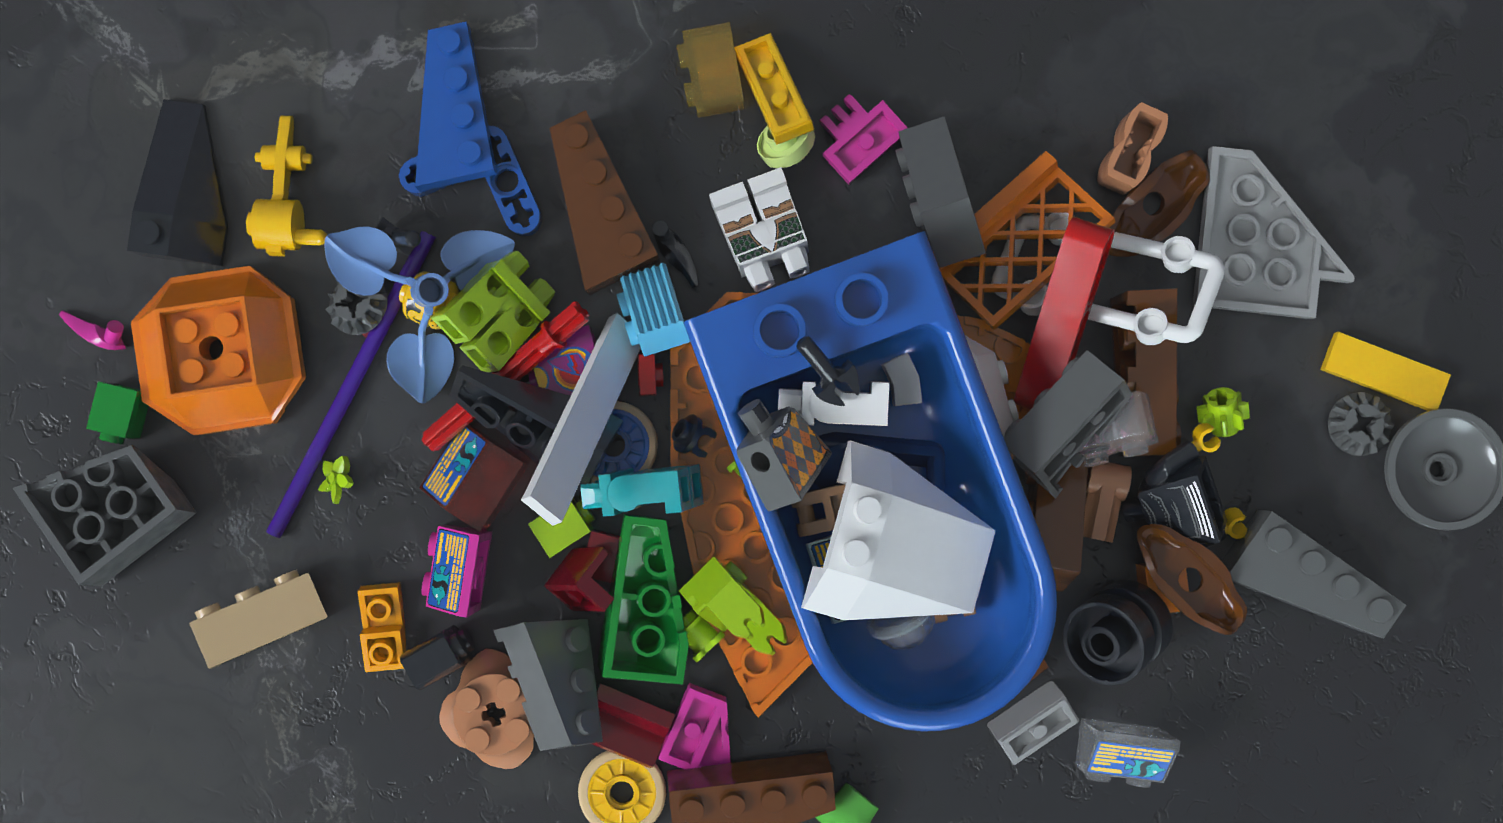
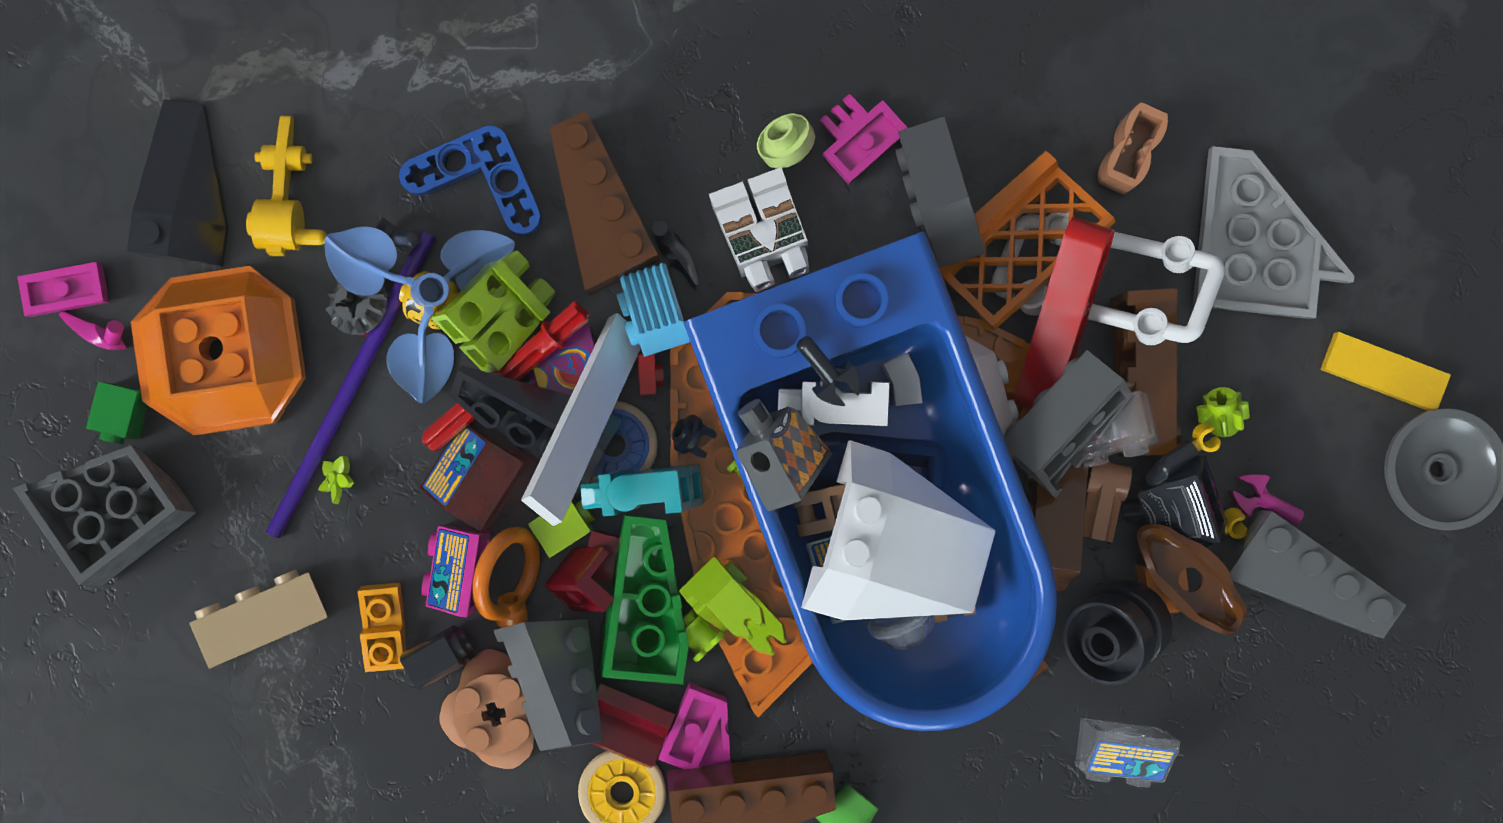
(63, 289): none -> dark pink plate
(453, 120): blue wing -> none
(511, 605): none -> orange piece
(712, 69): clear yellow brick -> none
(774, 89): yellow tile -> none
(1033, 722): light grey slope -> none
(1177, 184): reddish brown piece -> none
(1264, 499): none -> dark pink bar
(1343, 417): dark grey gear -> none

